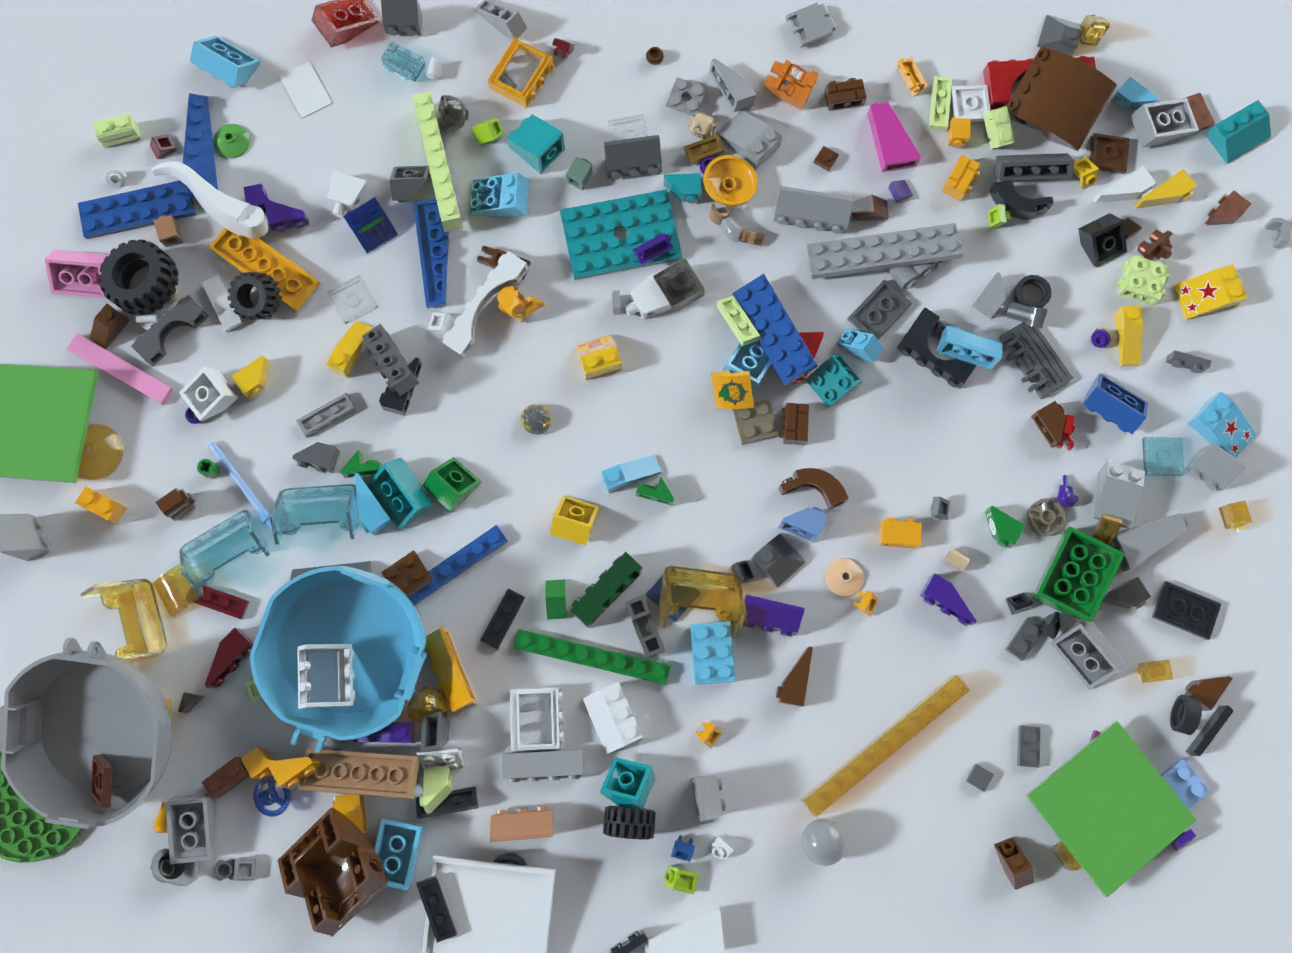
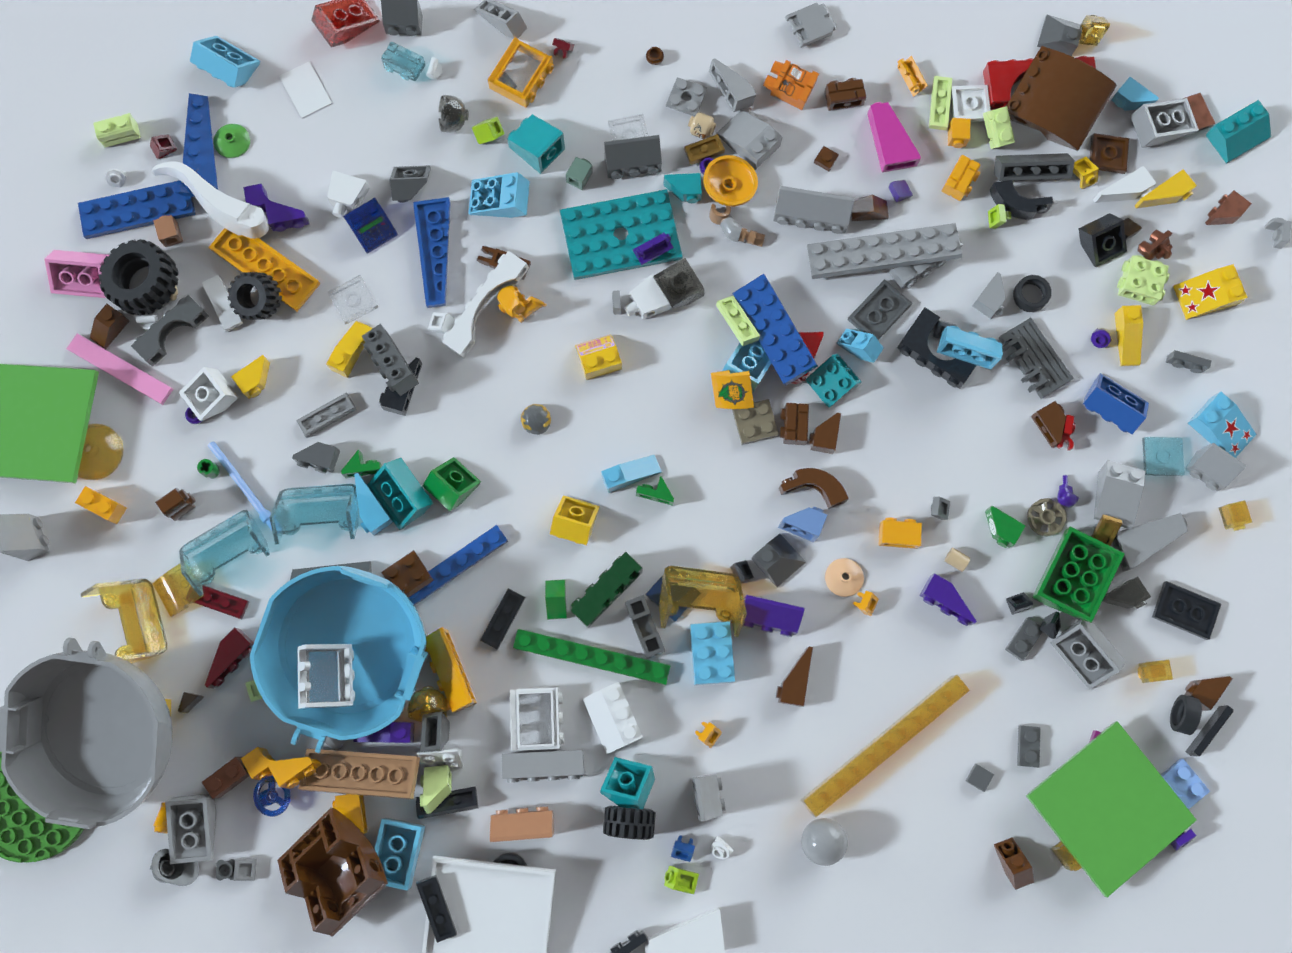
(101, 781): copper tile -> none
(437, 162): yellowish green brick -> none
(825, 435): none -> reddish brown slope
(1032, 315): dark grey piece -> none

